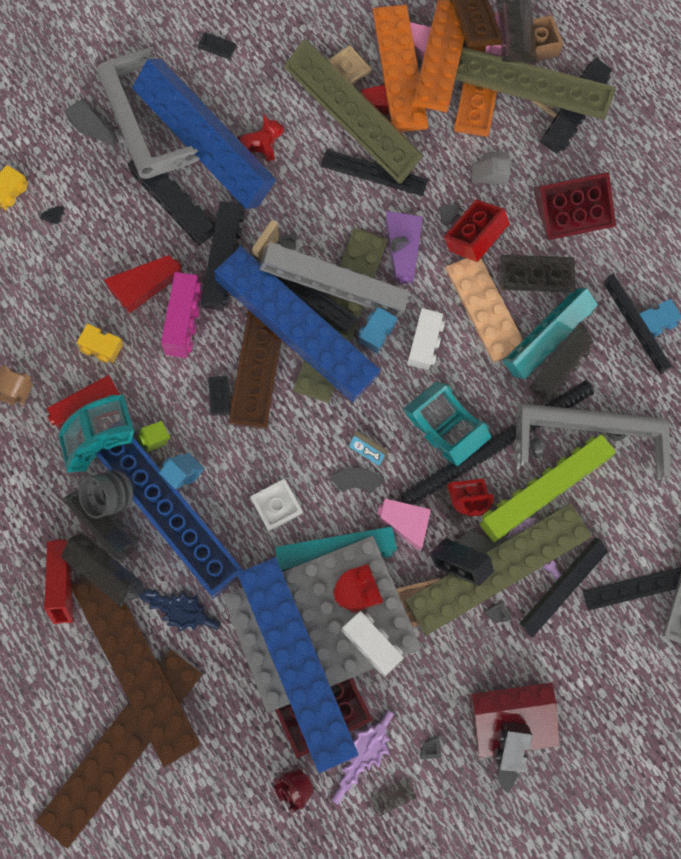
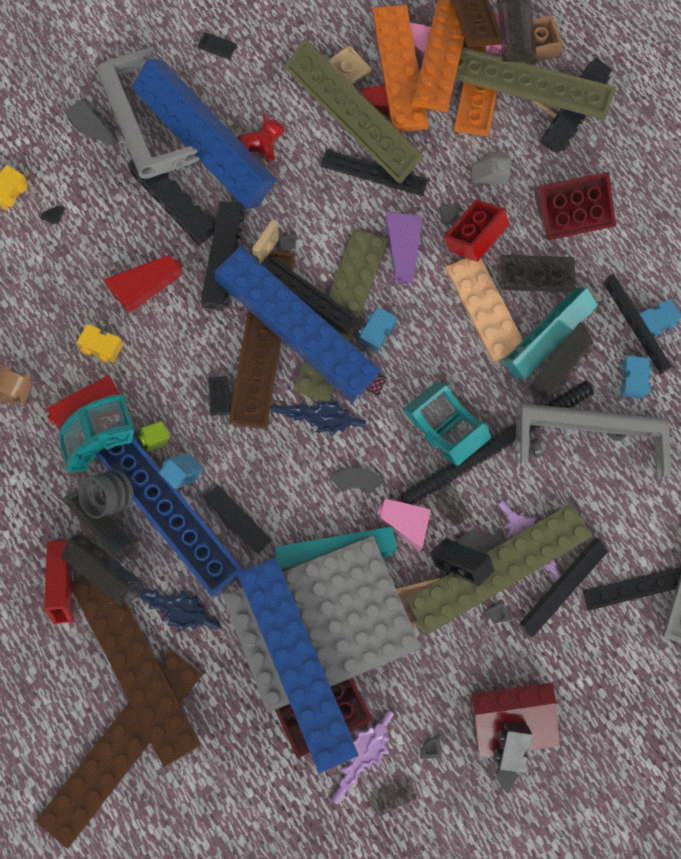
(181, 315): dark pink brick -> none
(237, 519): none -> black tile
(276, 505): white plate -> none
(293, 788): dark red cone -> none
(326, 416): none -> dark blue piece
(333, 279): light grey brick -> none
(357, 590): red slope -> none
(368, 448): slope -> none
(373, 643): white brick -> none
(377, 385): none -> black tile
(398, 243): dark grey tile -> none
(426, 339): white brick -> none
(470, 497): red slope -> none
(547, 488): lime brick -> none
(636, 377): none -> dark azure brick

